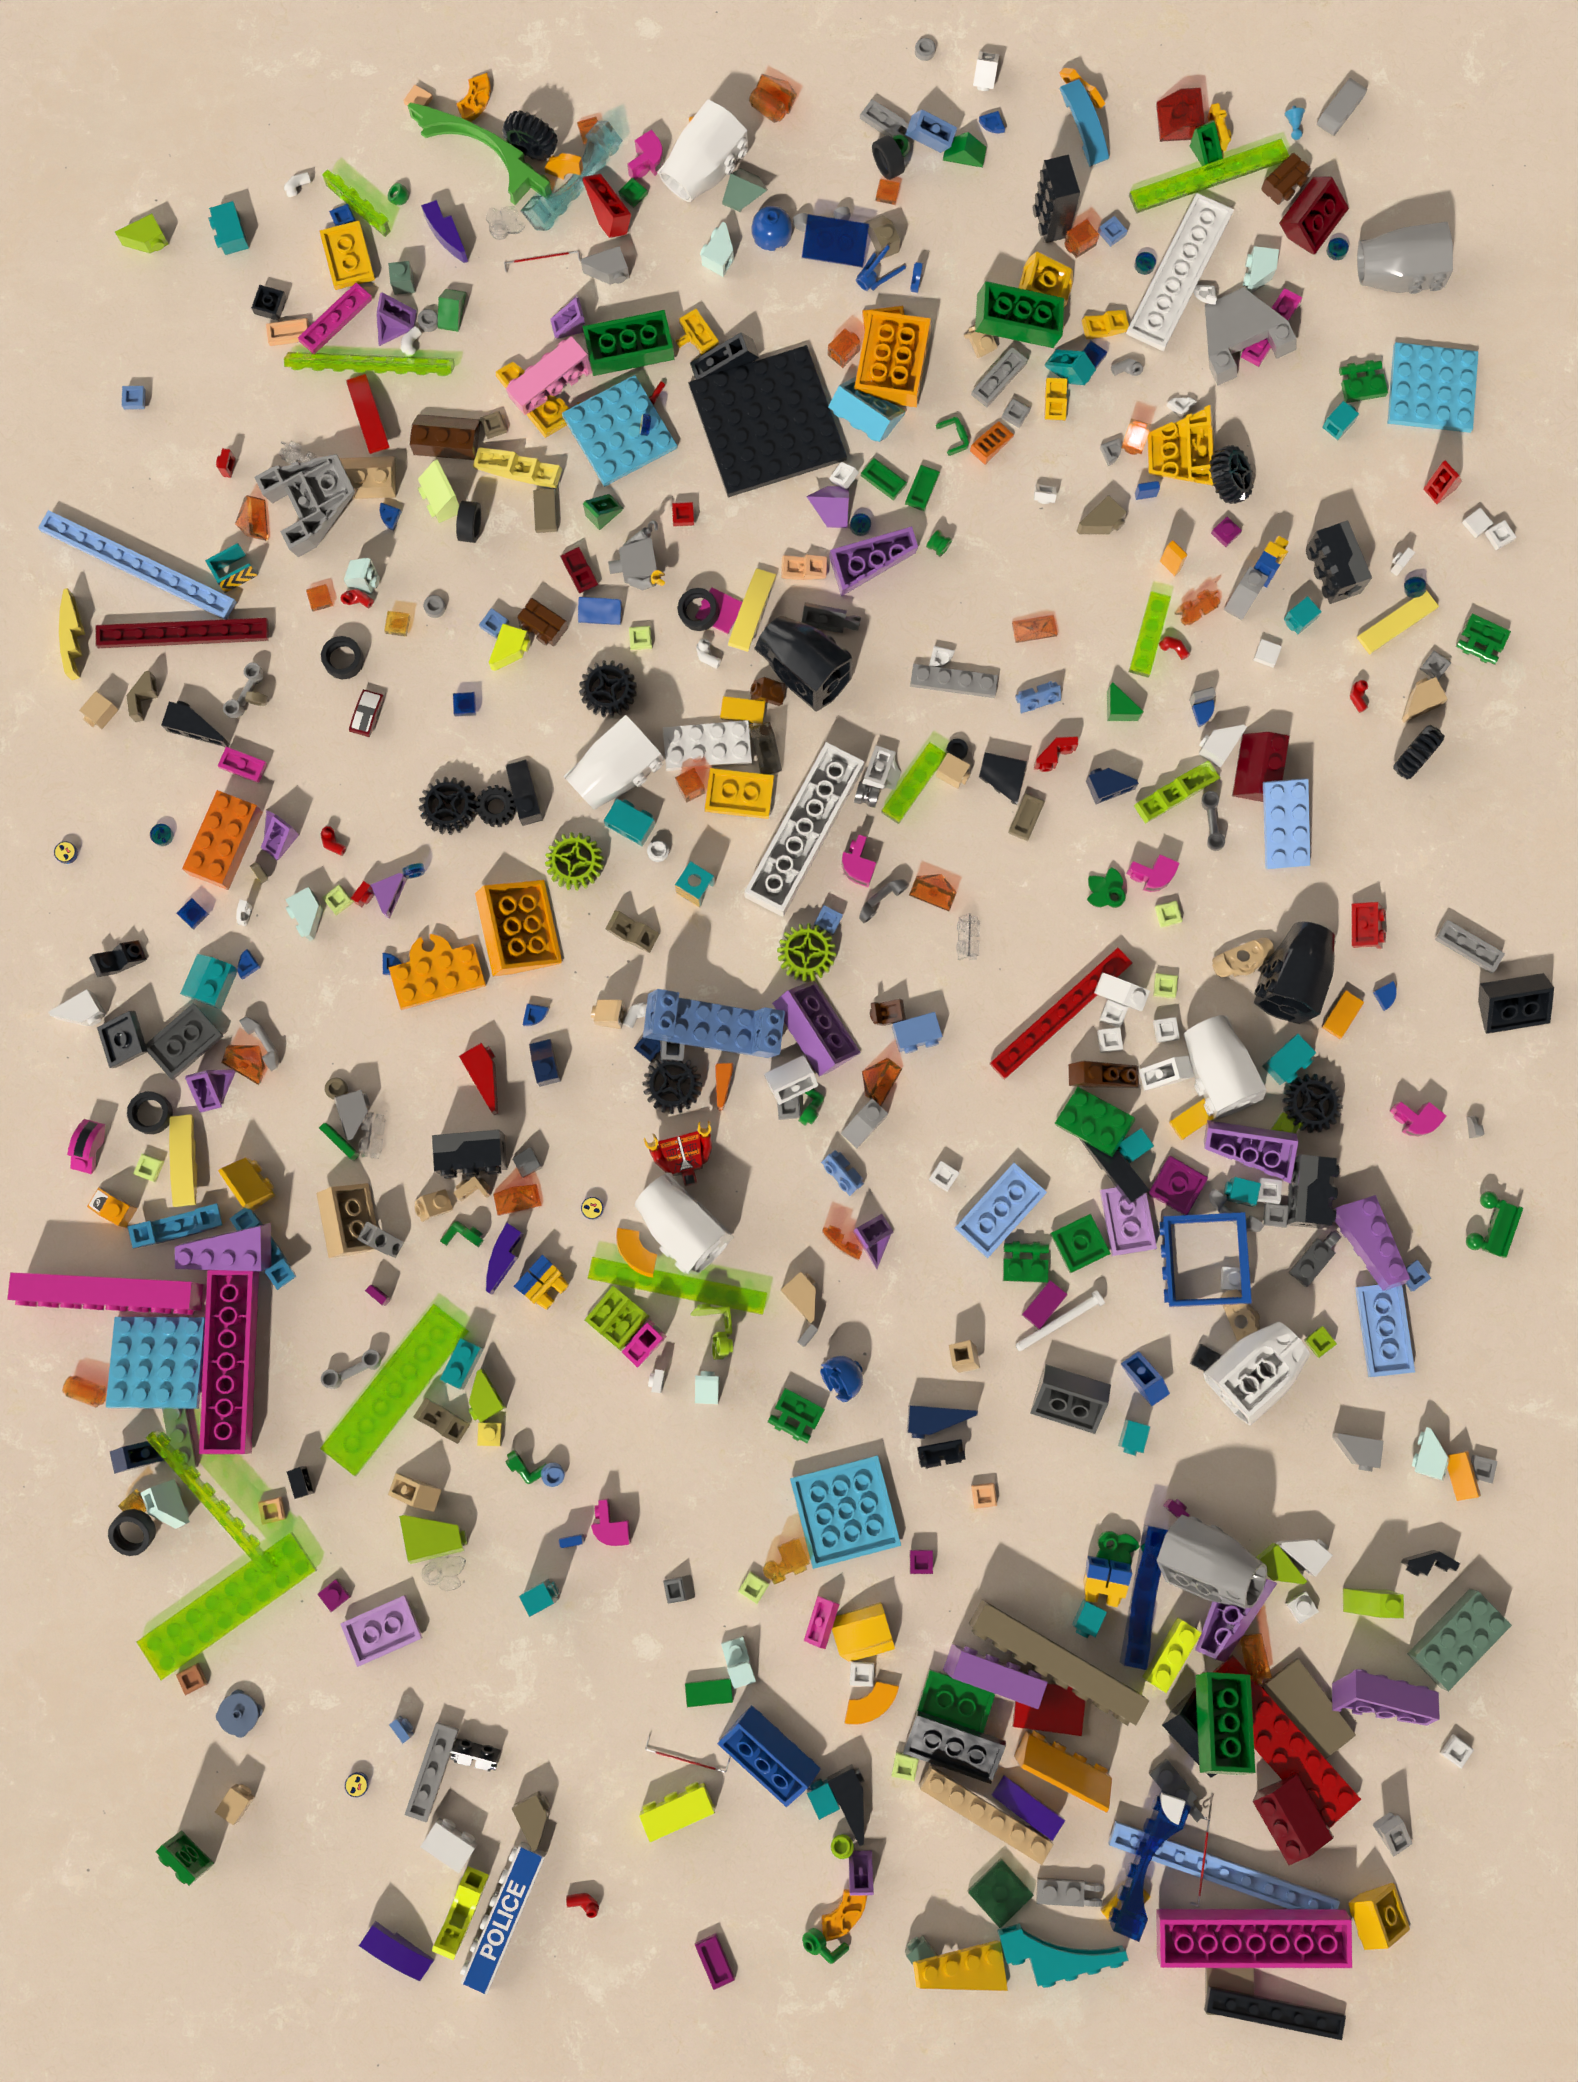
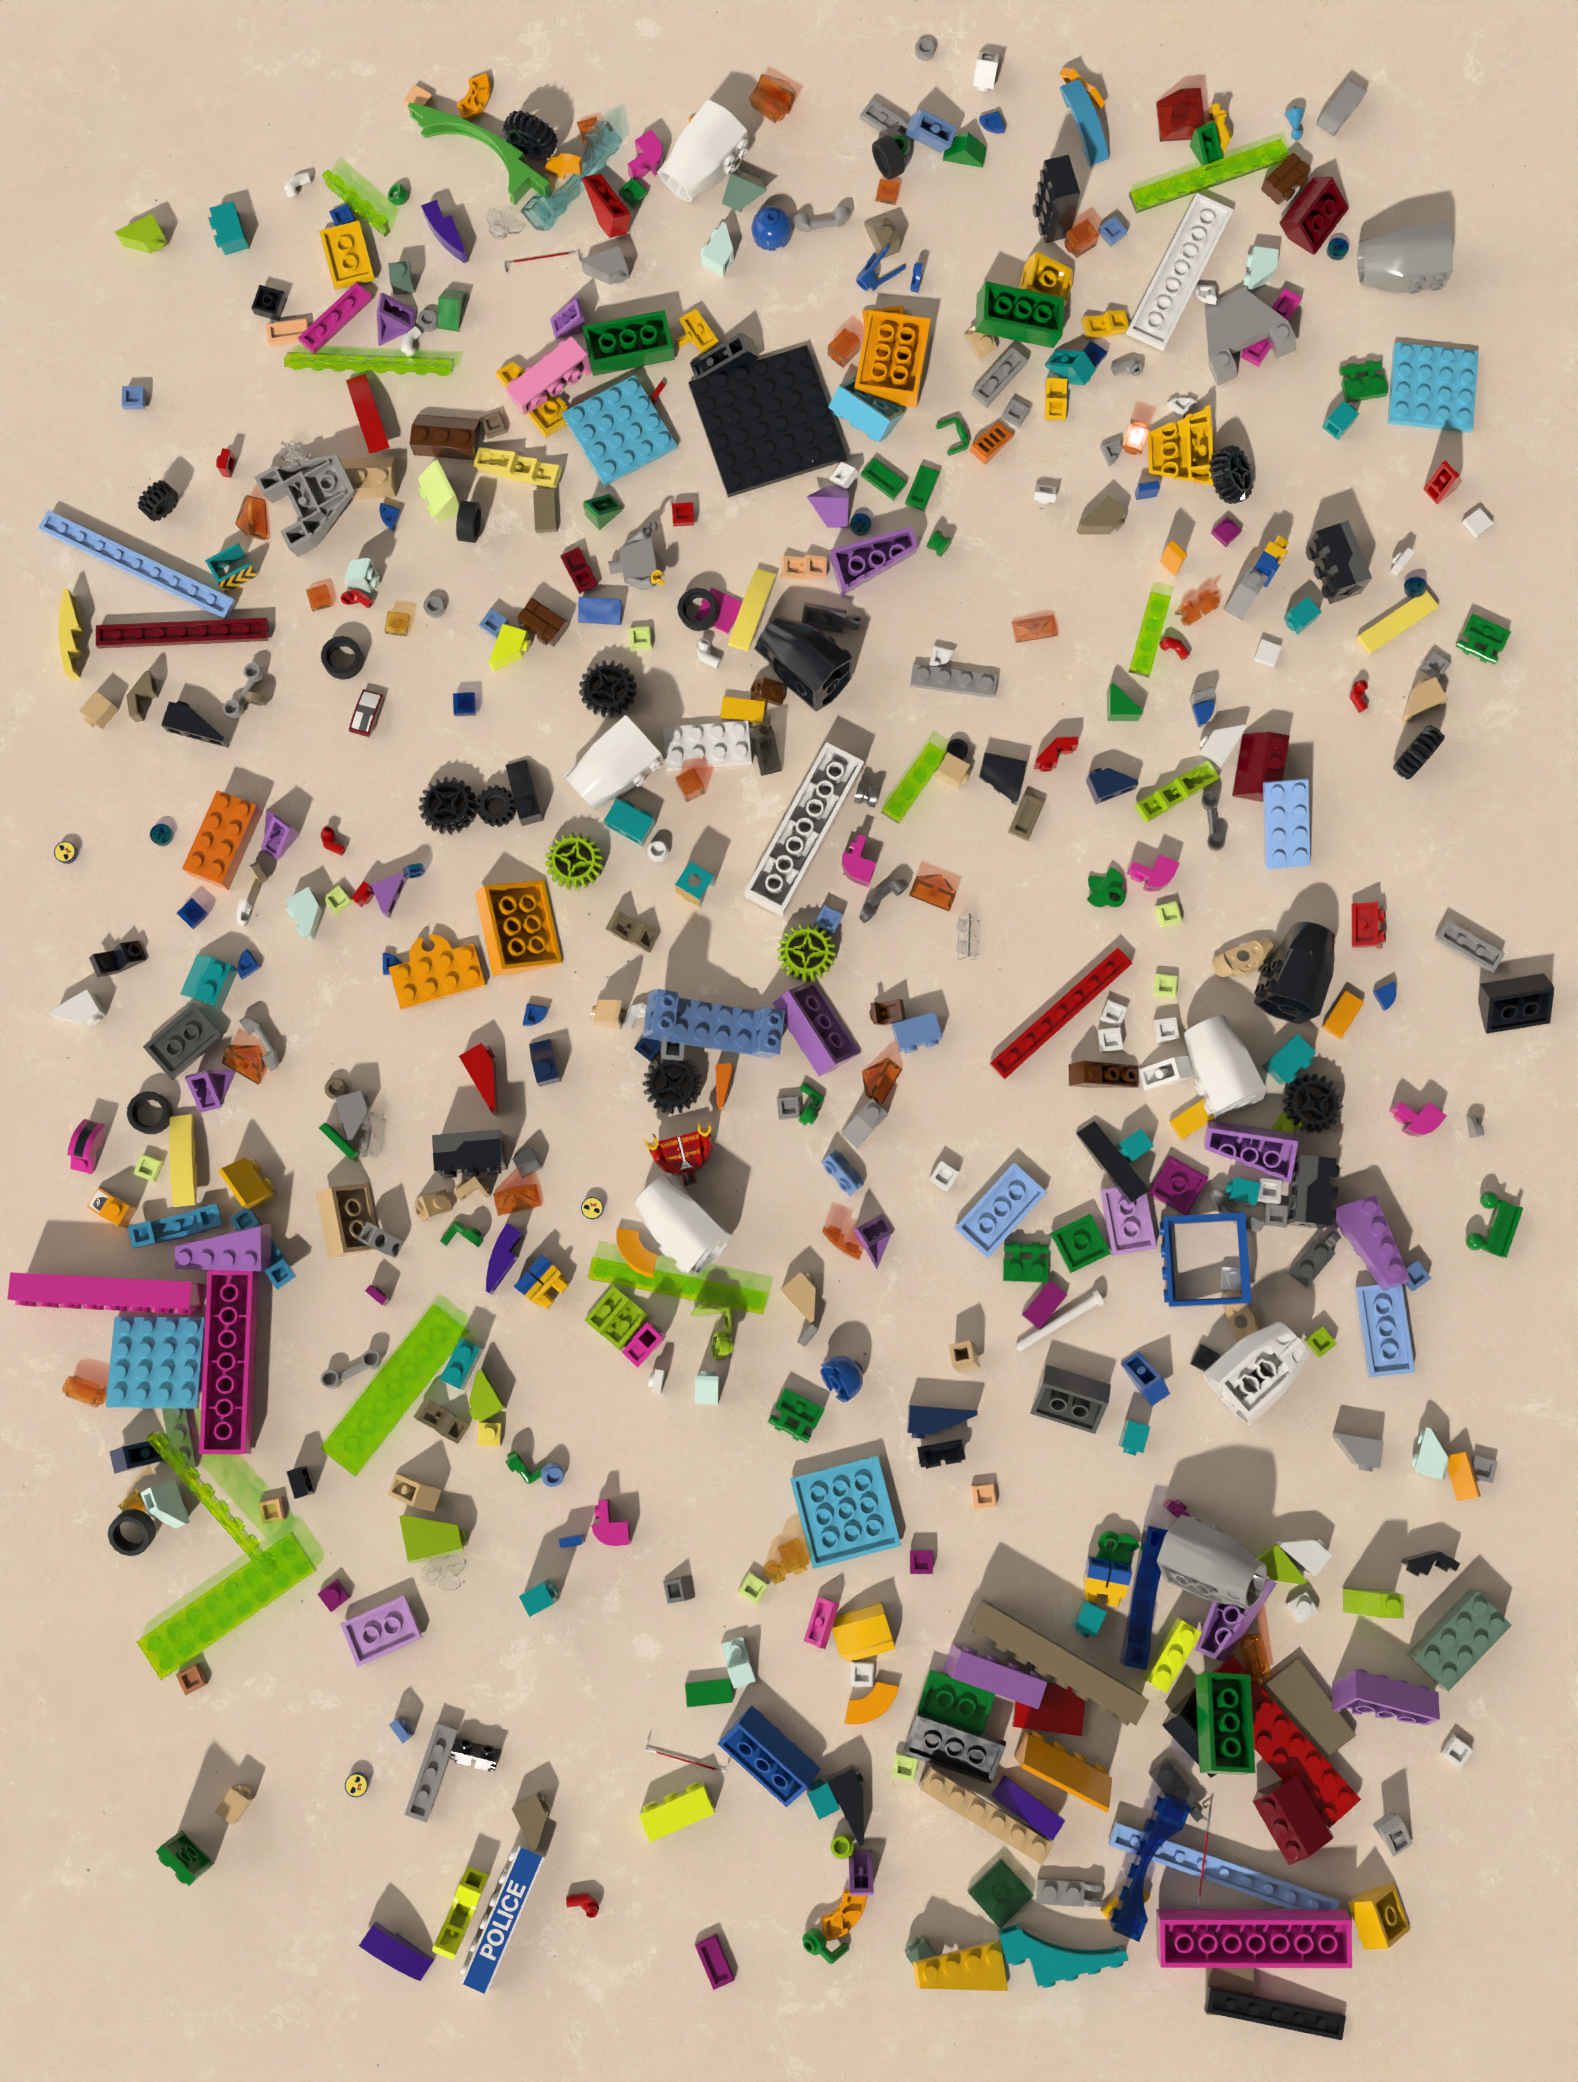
(122, 1039): black plate -> none
(158, 500): none -> black tyre
(238, 1713): sand blue piece -> none
(242, 764): dark pink plate -> none
(449, 1844): white brick -> none
(645, 424): clear blue tile -> none
(739, 793): yellow plate -> none
(791, 1079): white brick -> none
(835, 241): clear blue tile -> none
(882, 769): white slope -> none
(1047, 694): medium blue hinge -> none
(1095, 1121): green plate -> none
(1122, 992): white slope -> none
(1145, 263): tile -> none
(1172, 1807): white tile -> none
(1500, 535): white plate -> none

